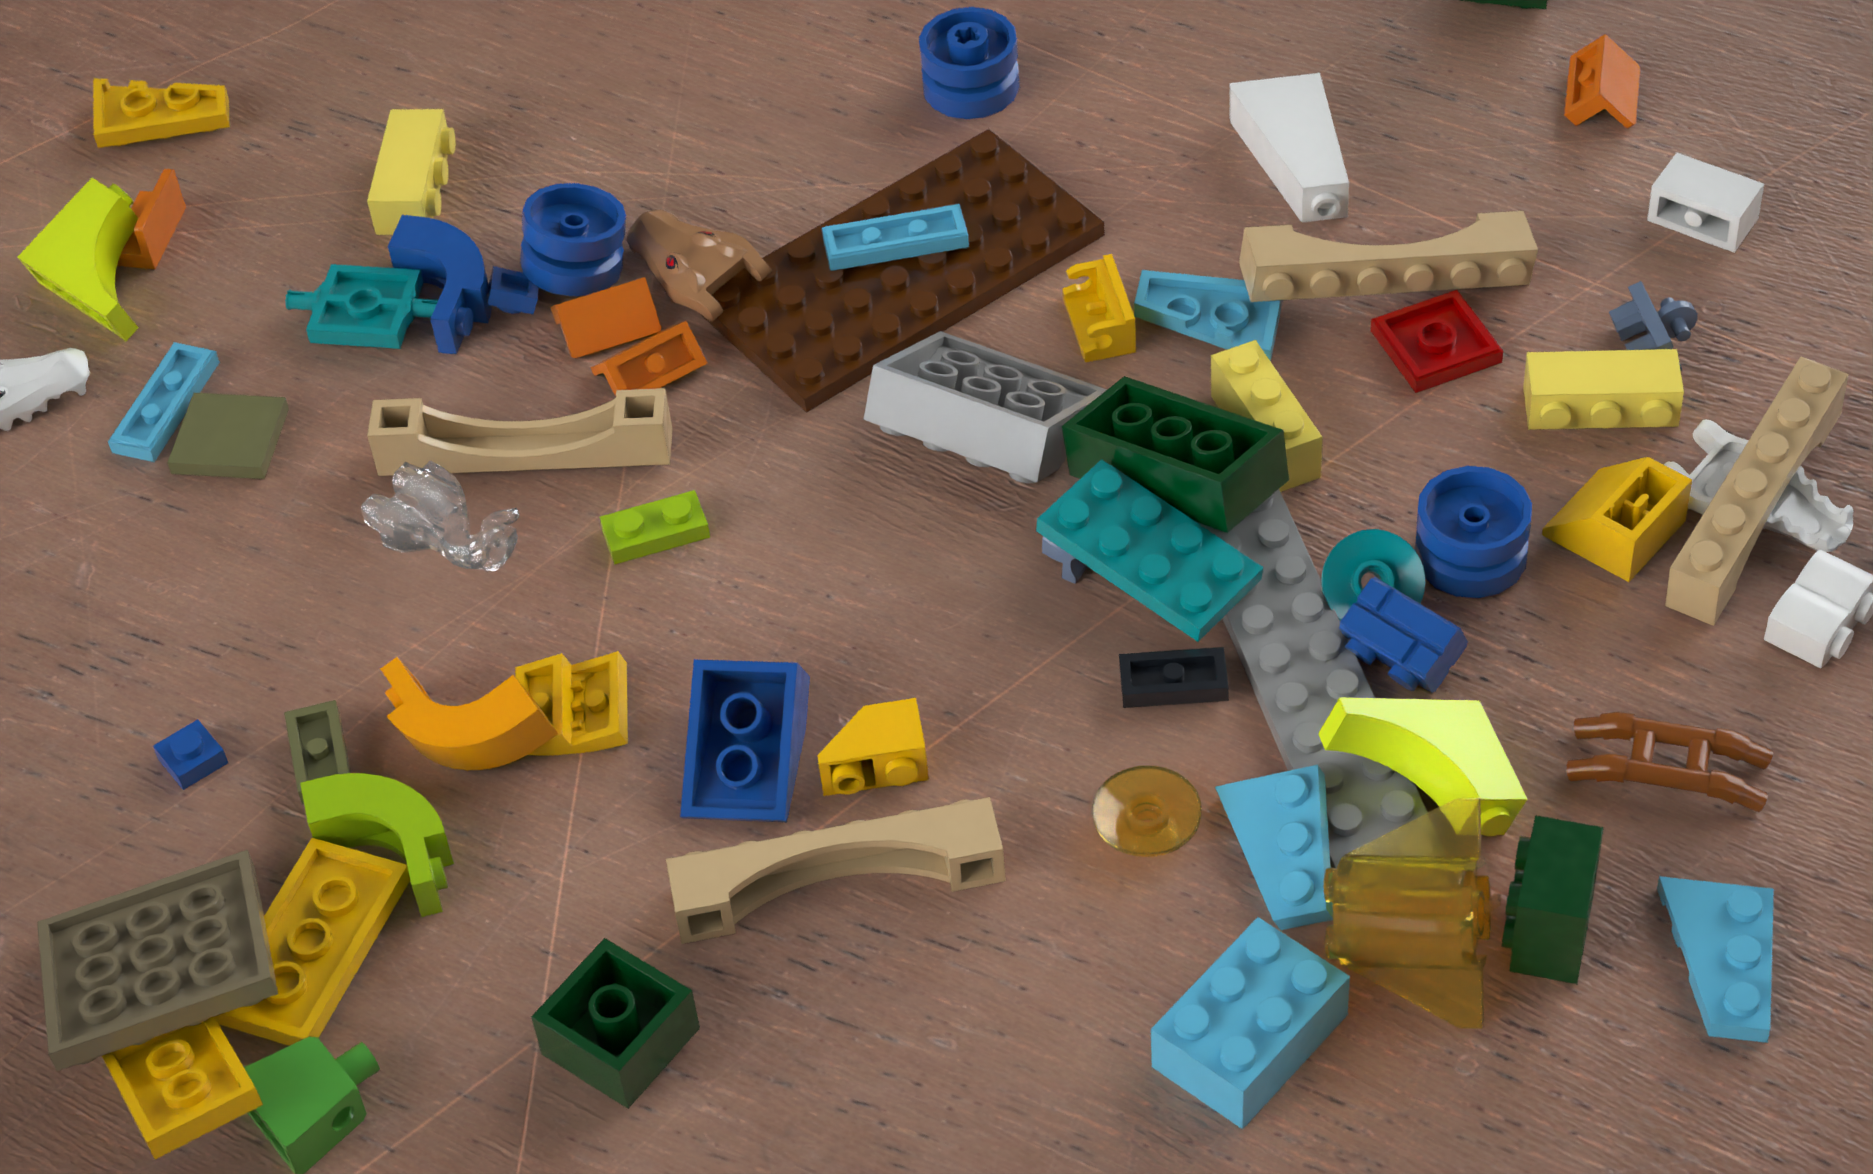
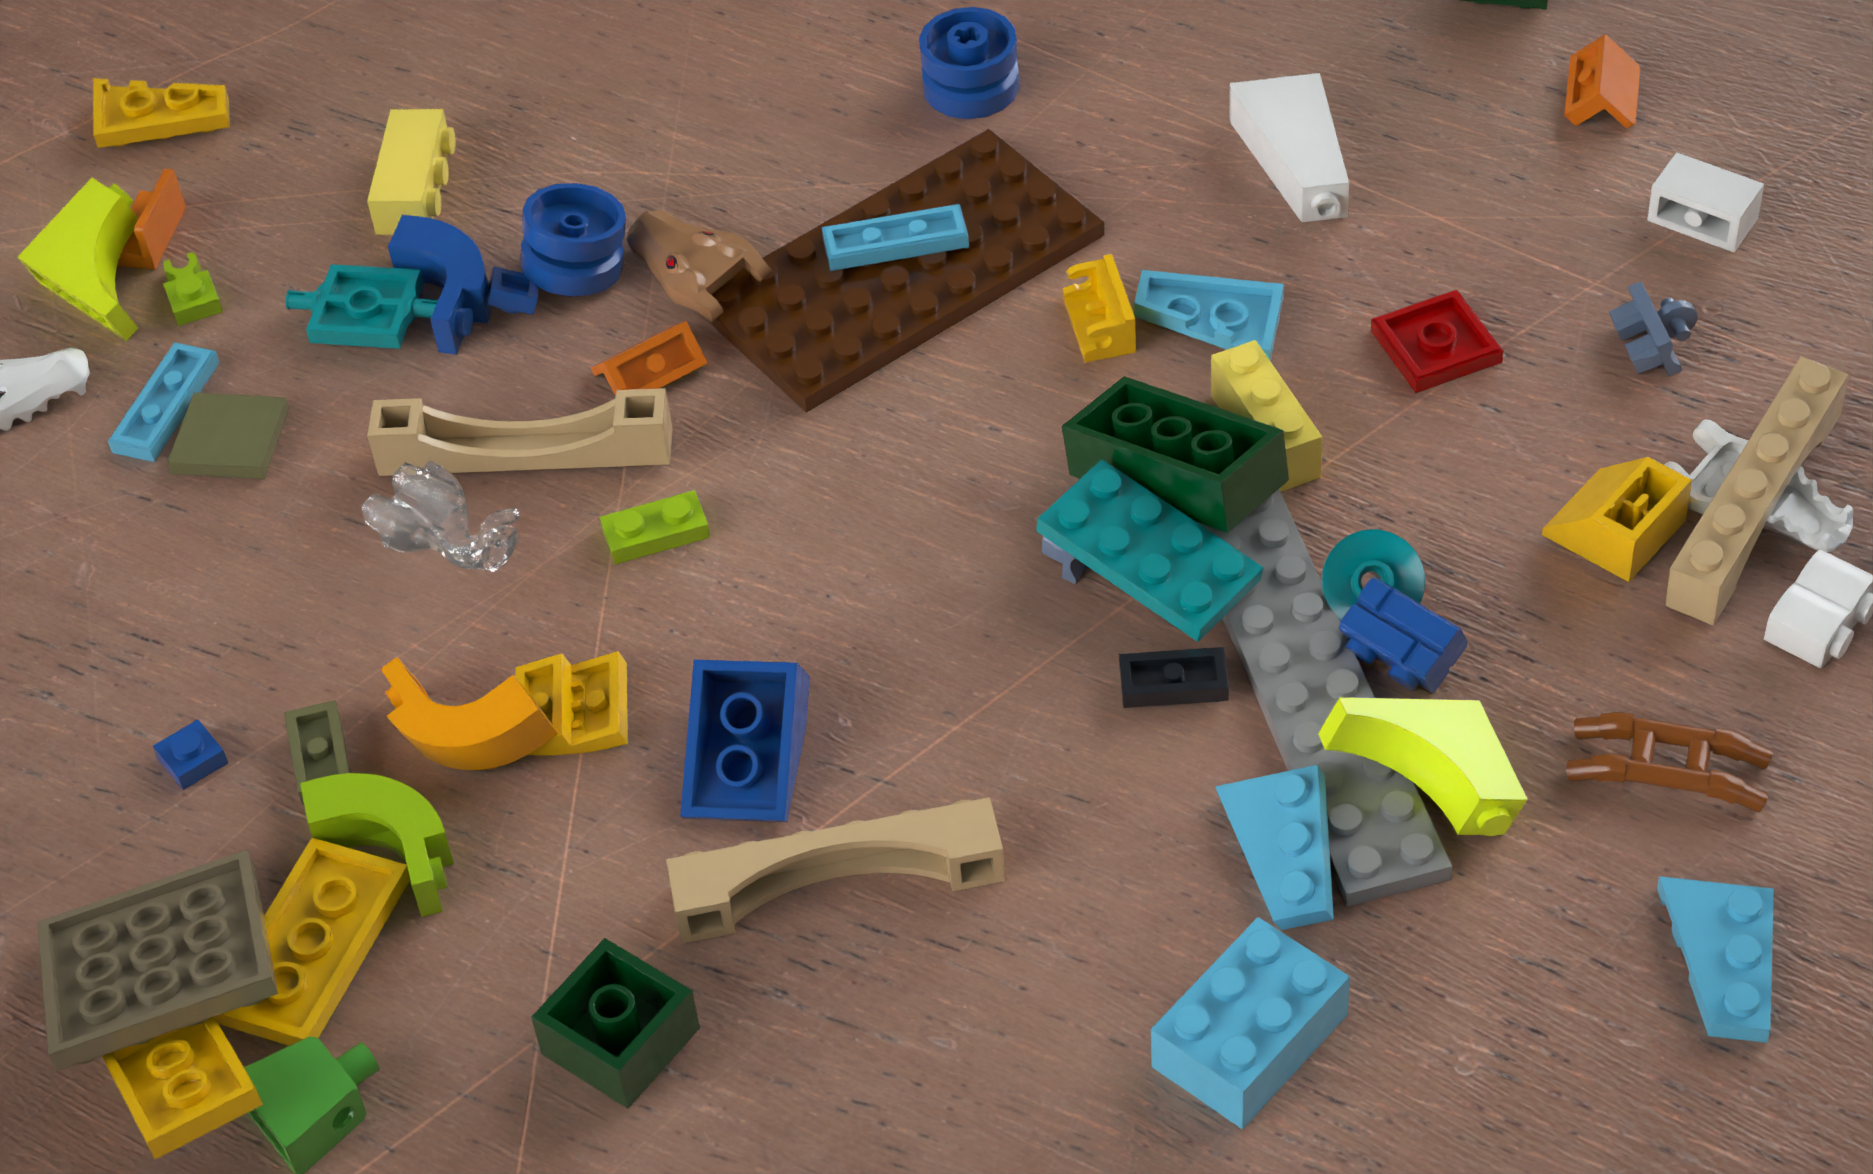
(190, 291): none -> lime plate
(607, 318): orange panel -> none
(875, 750): yellow slope -> none
(977, 404): light grey slope -> none
(1146, 795): clear yellow dish -> none
(1297, 266): tan arch -> none
(1415, 912): clear yellow brick -> none
(1473, 531): blue wheel -> none
(1552, 898): dark green brick -> none
(1603, 389): light yellow brick -> none

